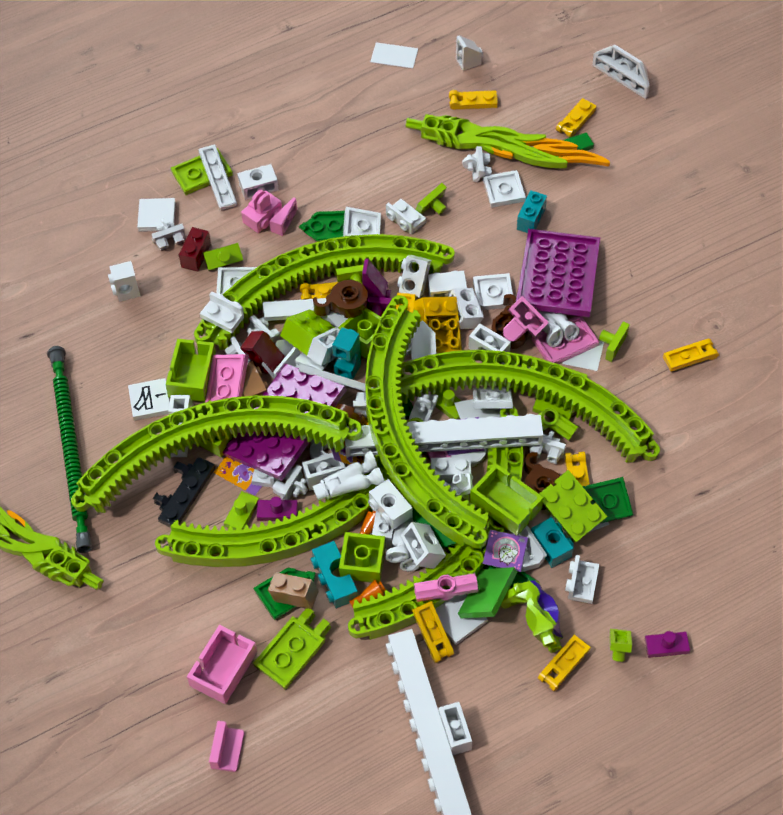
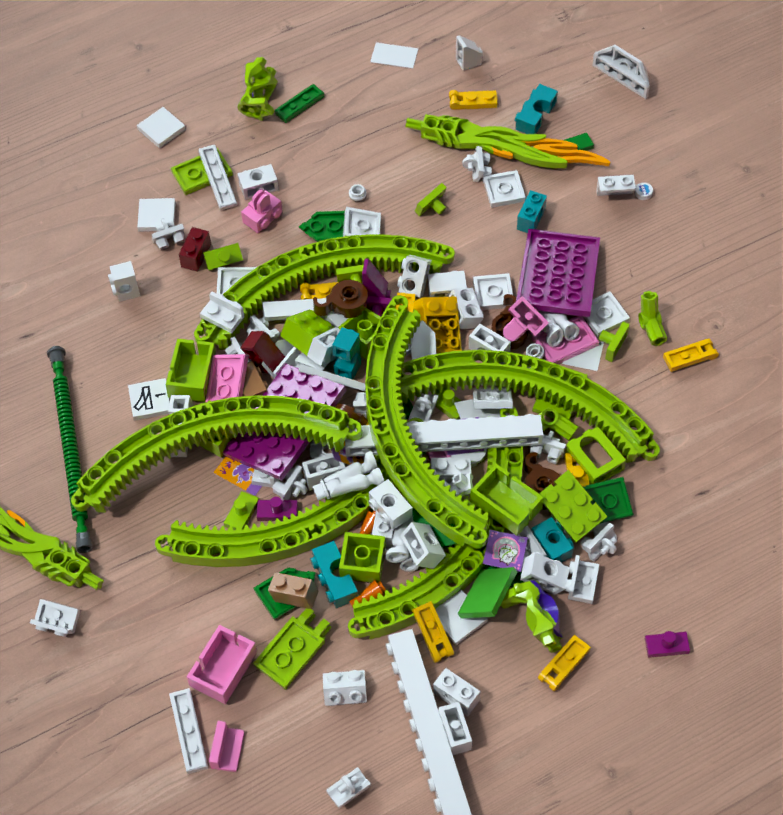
(56, 617): none -> white bracket
(161, 127): none -> white tile
(188, 731): none -> white tile
(193, 480): black hinge -> none
(256, 79): none -> lime hips
(283, 218): bright pink slope -> none
(299, 103): none -> green tile
(344, 687): none -> white bracket
(348, 787): none -> white hips
(357, 192): none -> white plate
(405, 216): white bracket -> none
(455, 689): none -> white brick
(458, 586): bright pink piece -> none
(532, 348): none -> white plate
(541, 99): none -> teal arch
(548, 572): none -> white brick
(576, 118): yellow plate -> none
(602, 543): none -> white hips
(606, 314): none -> white tile
(606, 471): none -> lime panel
(615, 185): none -> white bracket
(620, 643): lime tile -> none
(644, 191): none -> white tile
(651, 319): none -> lime piece

